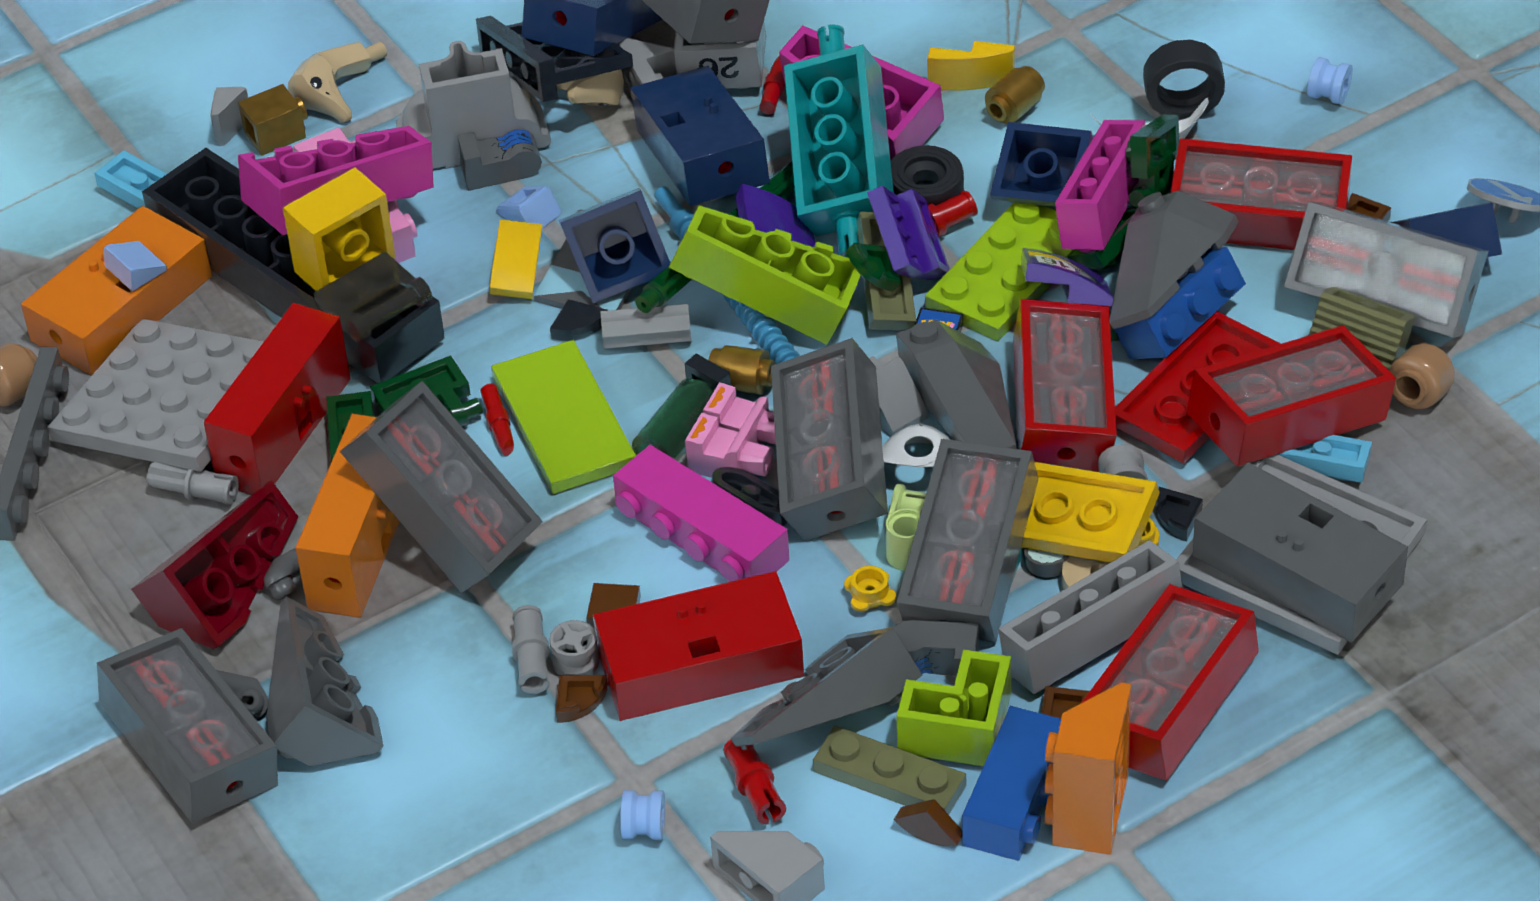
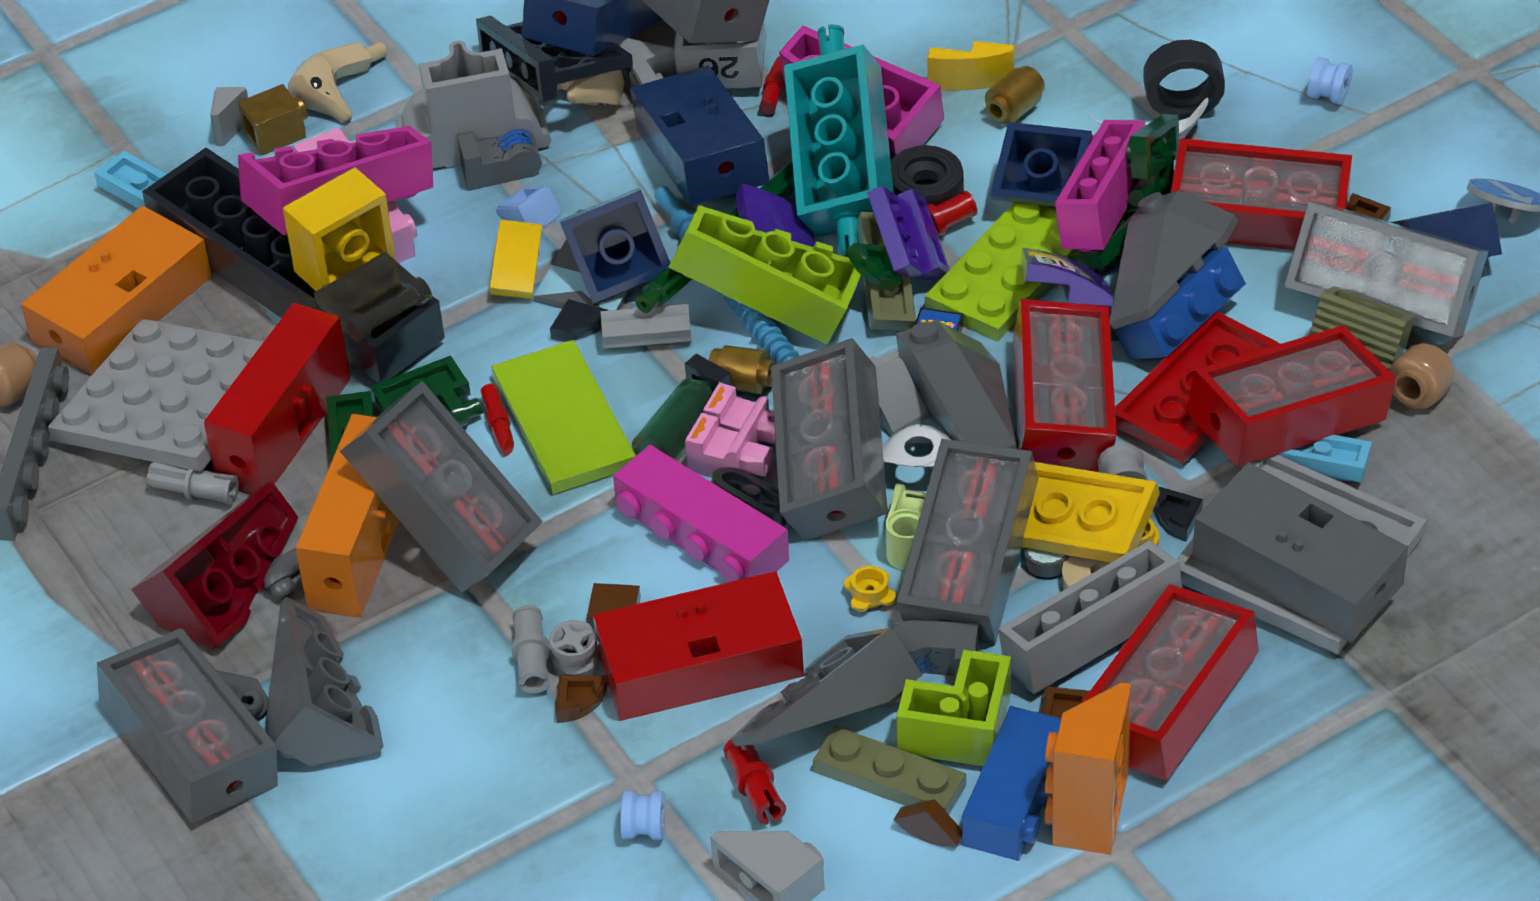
(132, 263): light blue slope -> none

